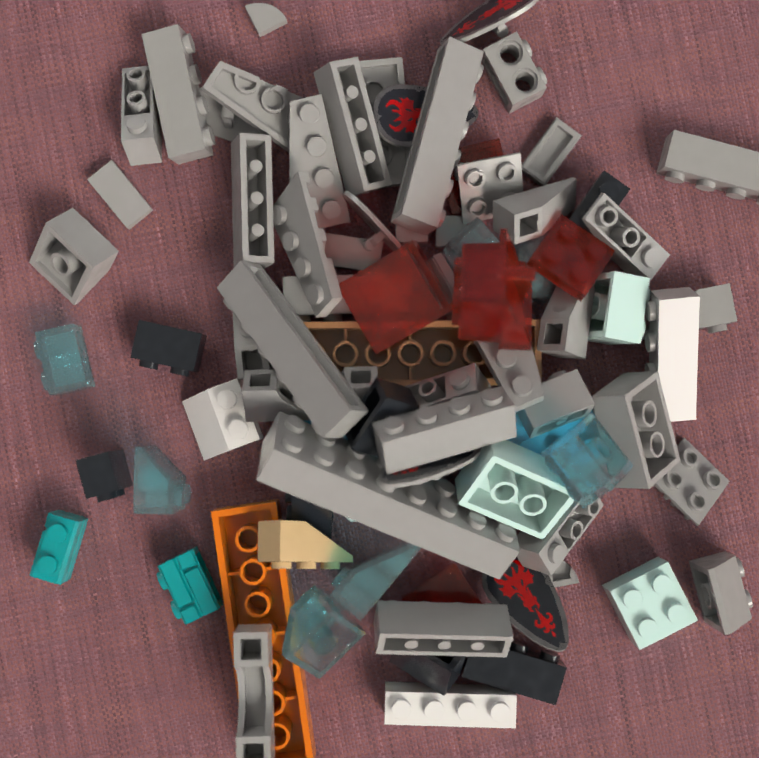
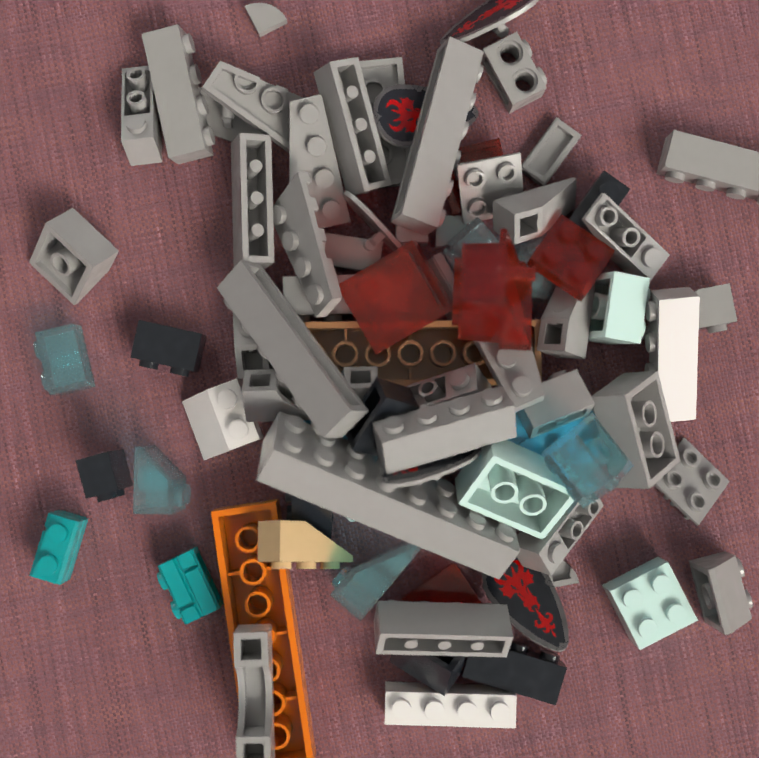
(120, 194): light grey tile -> none
(319, 632): clear light blue slope -> none

